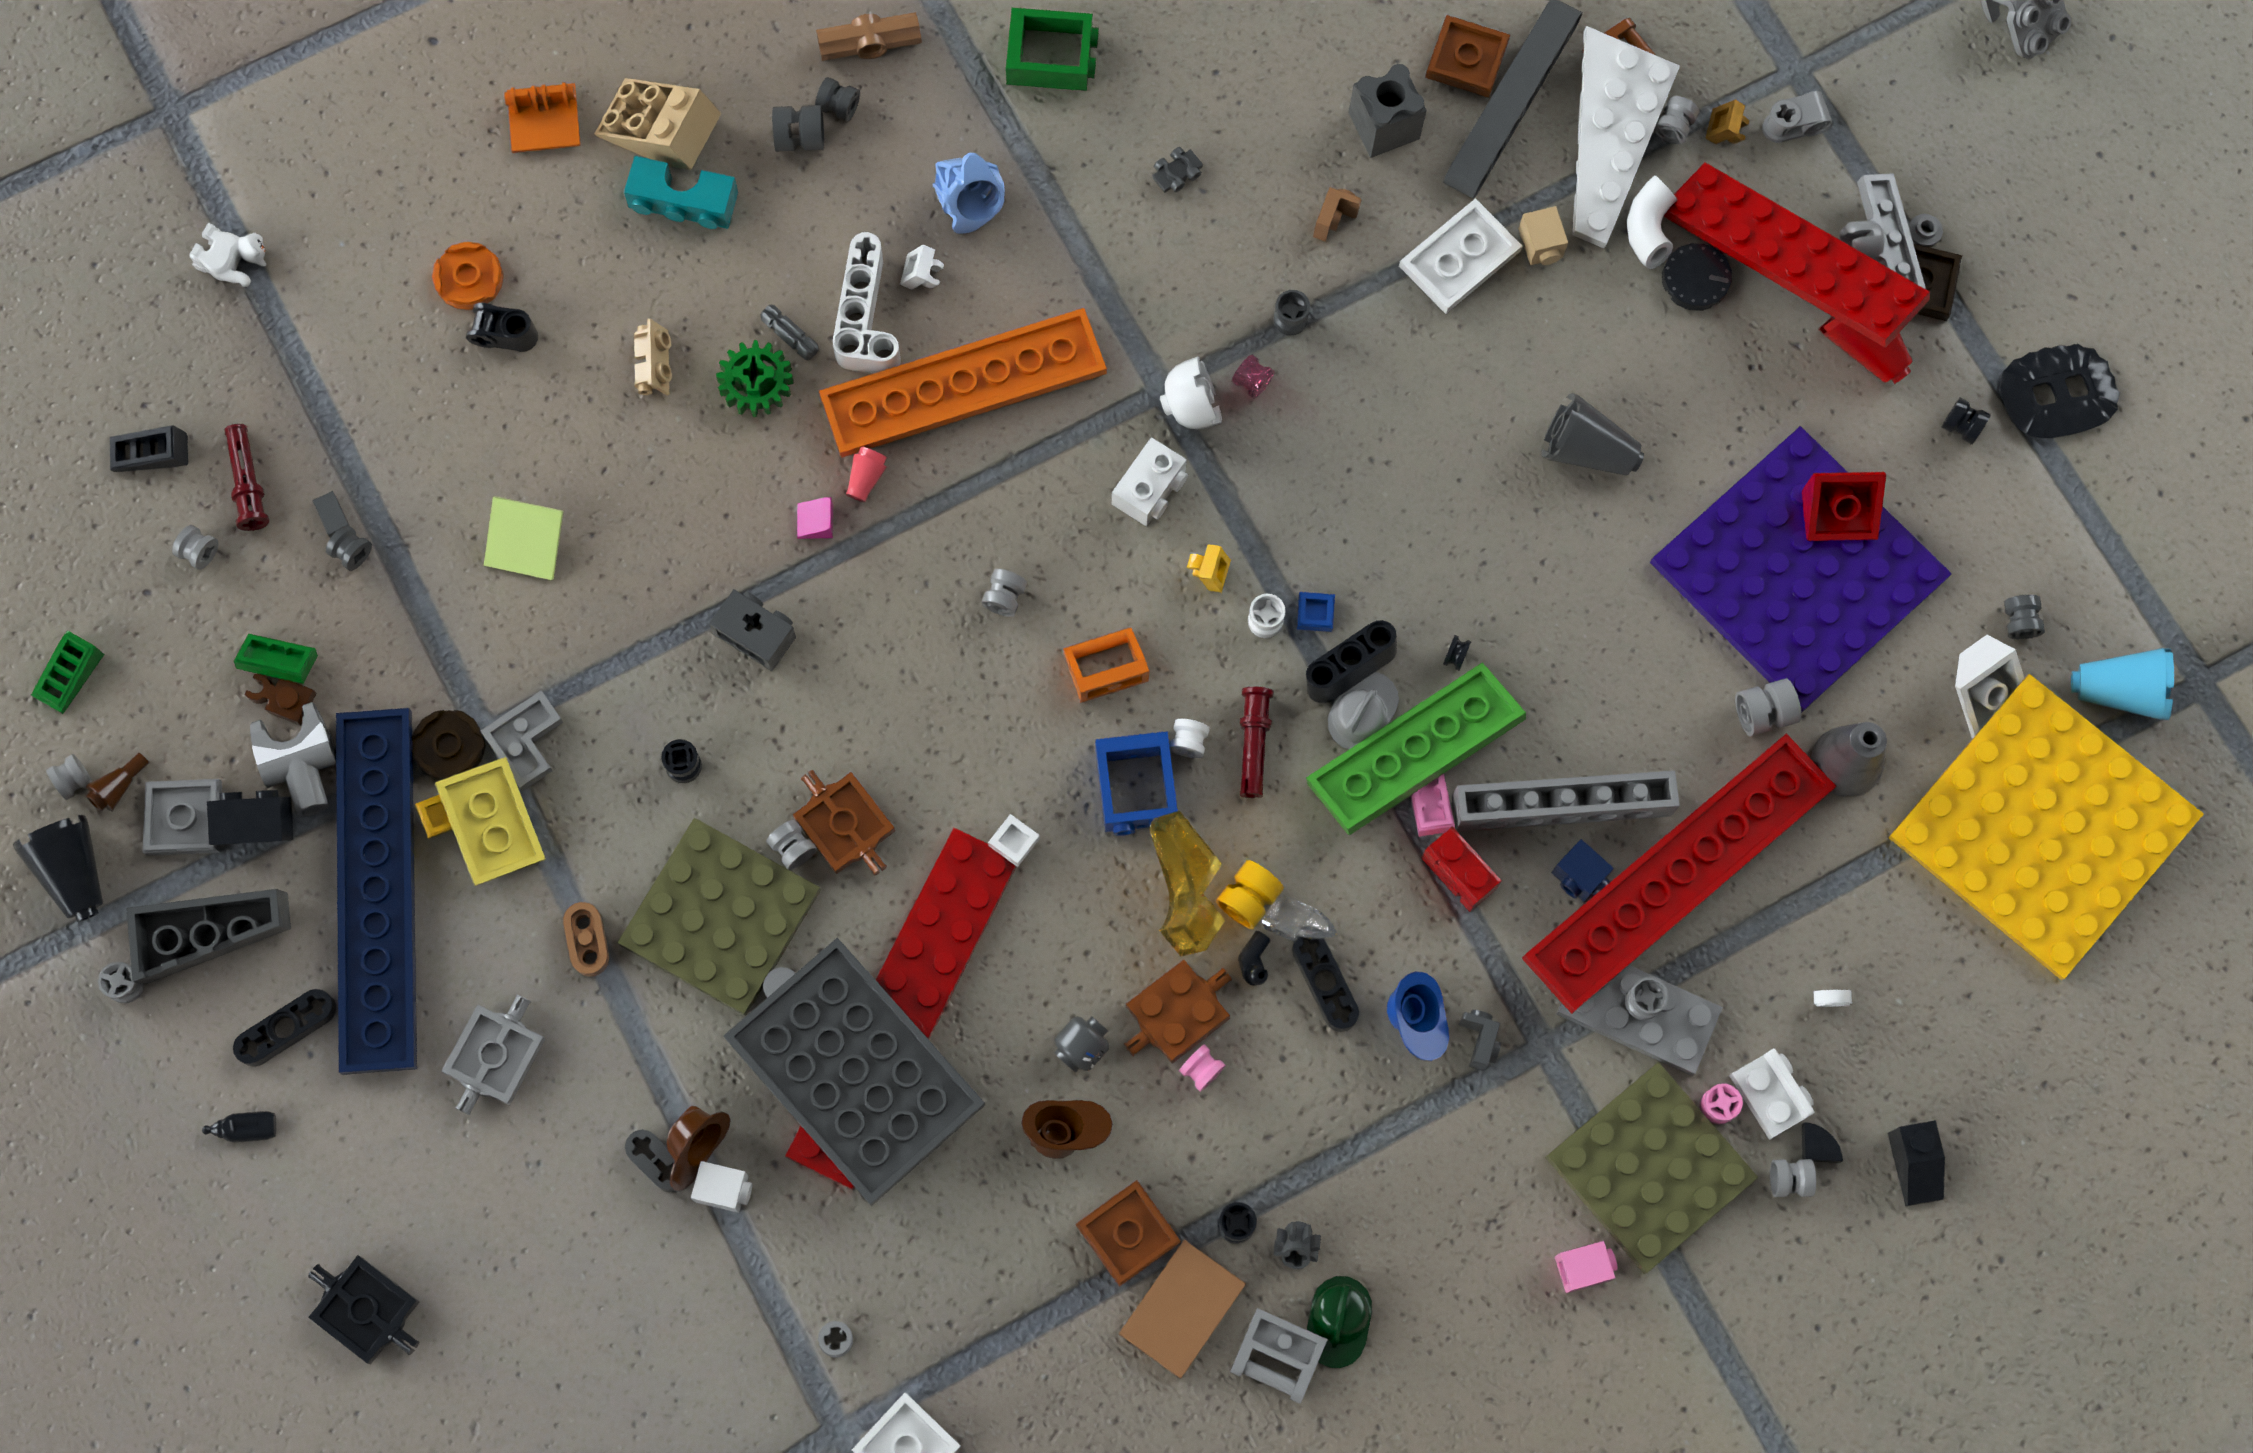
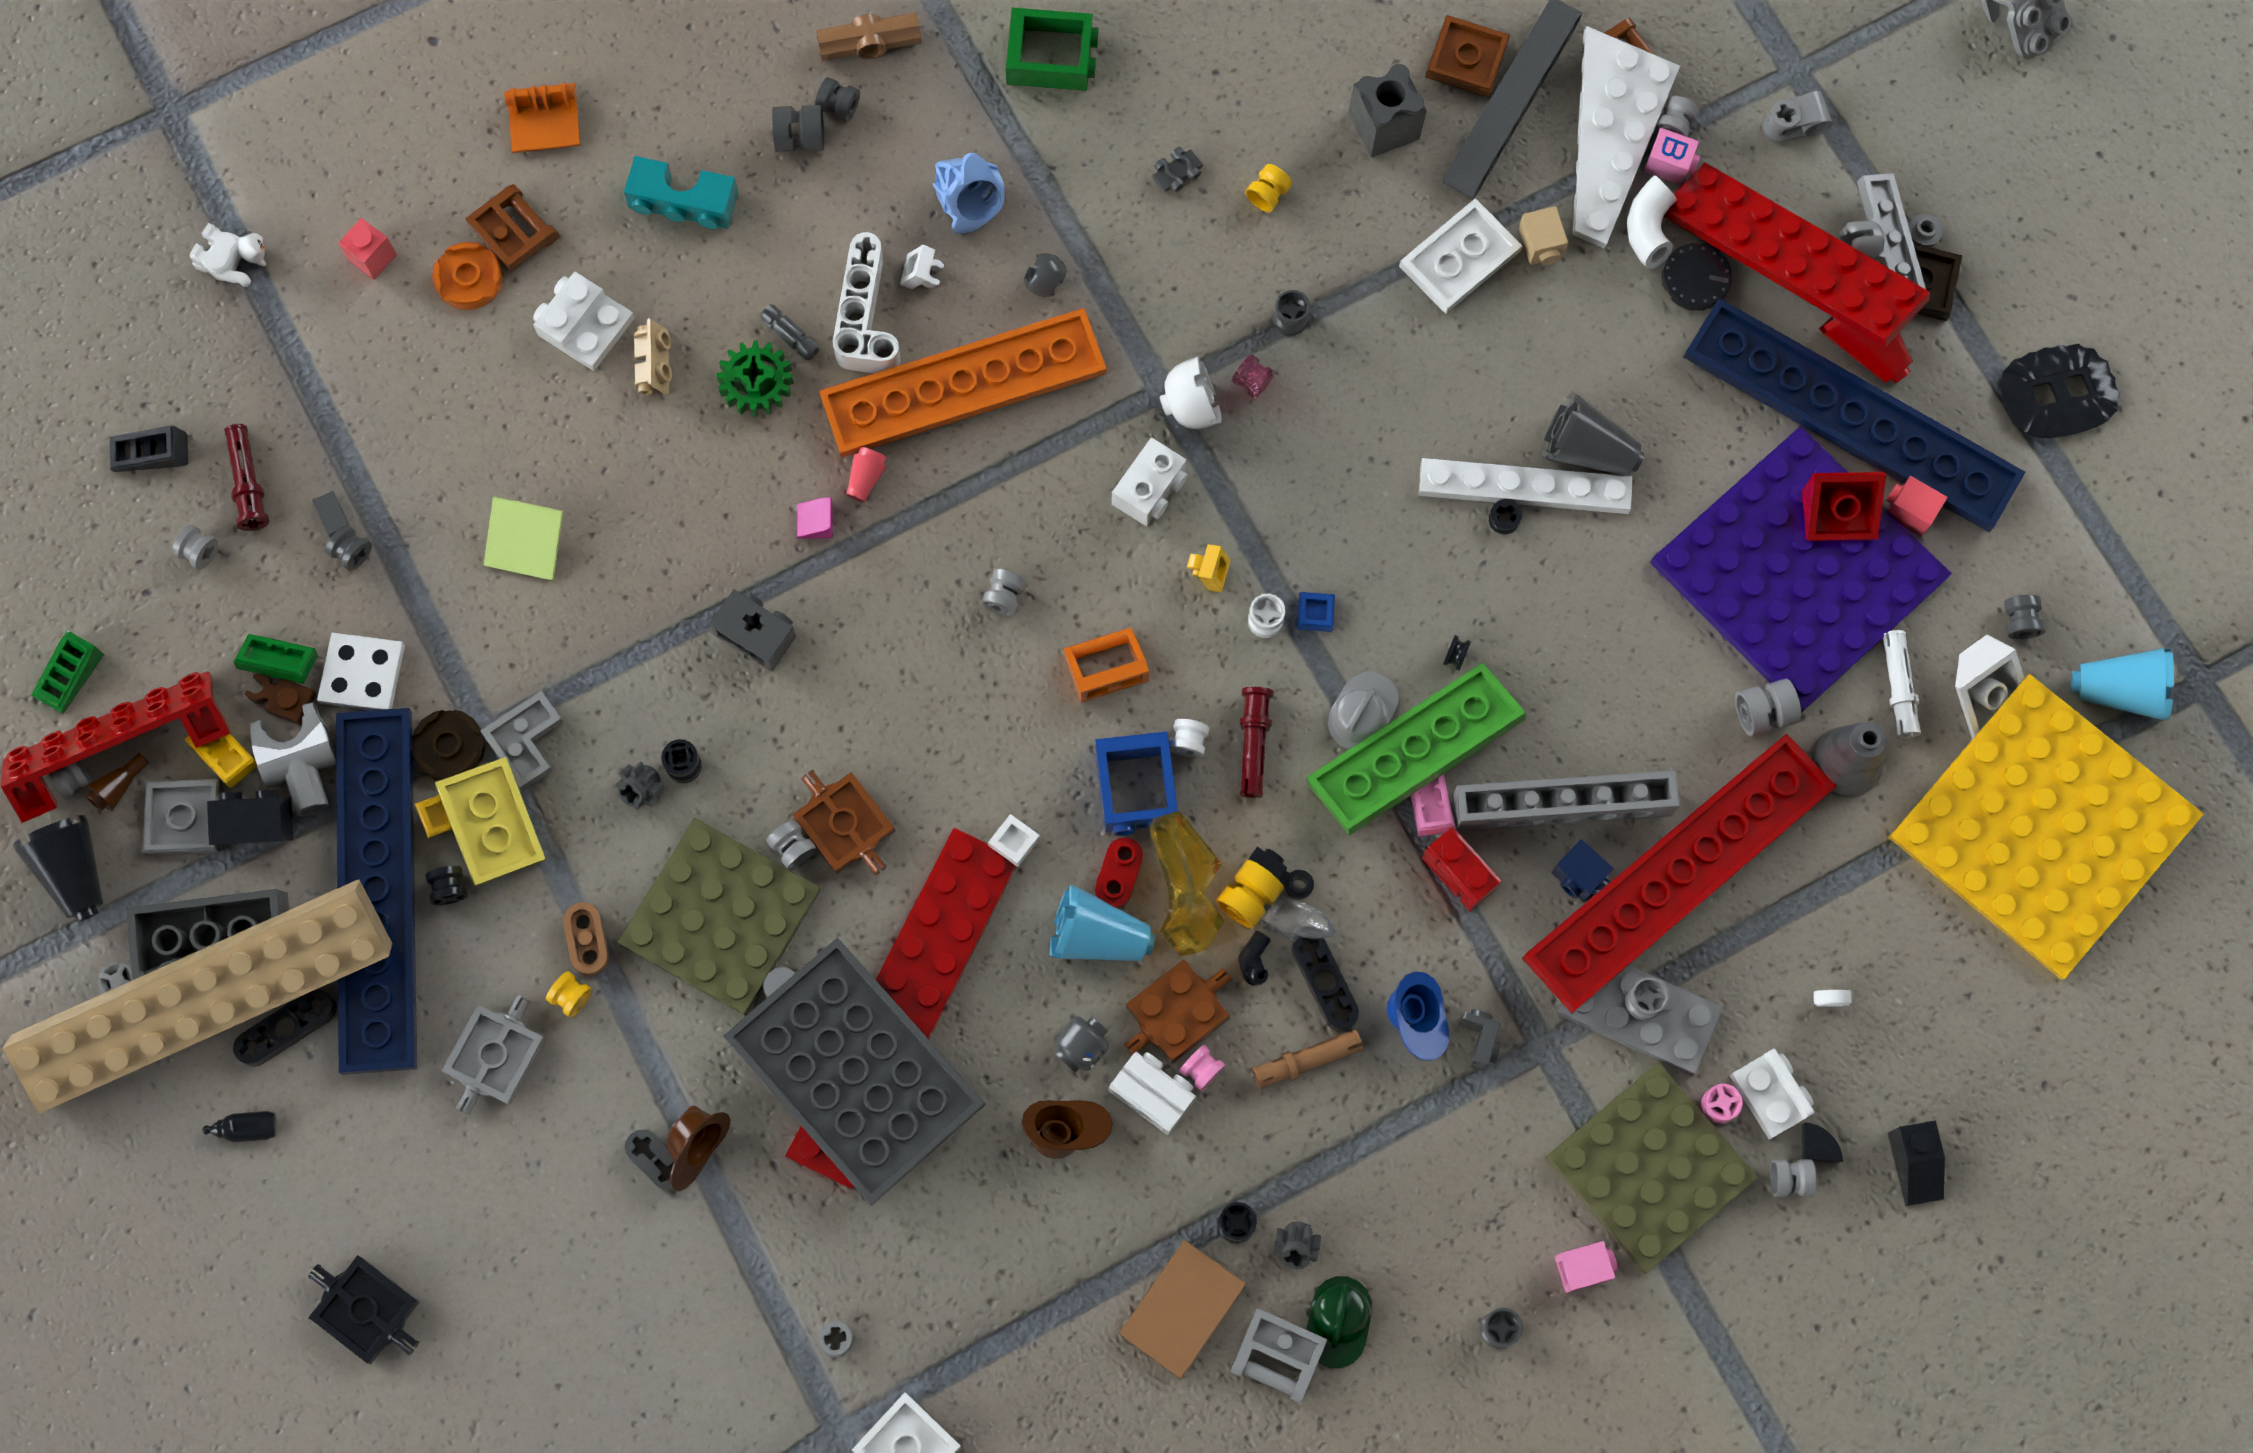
(189, 700): none -> red bracket
(198, 996): none -> tan brick
(226, 759): none -> yellow plate
(360, 672): none -> white tile
(367, 248): none -> coral brick
(446, 885): none -> black wheel
(495, 328): black piece -> none
(504, 235): none -> dark orange plate
(569, 994): none -> yellow wheel
(582, 320): none -> white plate
(639, 785): none -> dark grey gear
(659, 121): tan slope -> none
(721, 1187): white brick -> none
(1045, 275): none -> dark grey piece
(1097, 930): none -> medium azure cone
(1119, 872): none -> red plate
(1128, 1233): dark orange plate -> none
(1153, 1092): none -> white brick
(1268, 188): none -> yellow wheel
(1274, 863): none -> black plate
(1304, 1060): none -> medium nougat pin
(1335, 204): medium nougat bracket -> none
(1344, 676): black beam -> none
(1507, 1326): none -> dark grey wheel
(1508, 526): none -> black bush
(1525, 486): none -> white plate
(1672, 157): none -> bright pink brick
(1726, 123): pearl gold tile -> none
(1853, 413): none -> dark blue plate
(1900, 677): none -> white pin
(1915, 505): none -> coral brick
(1958, 419): black wheel -> none

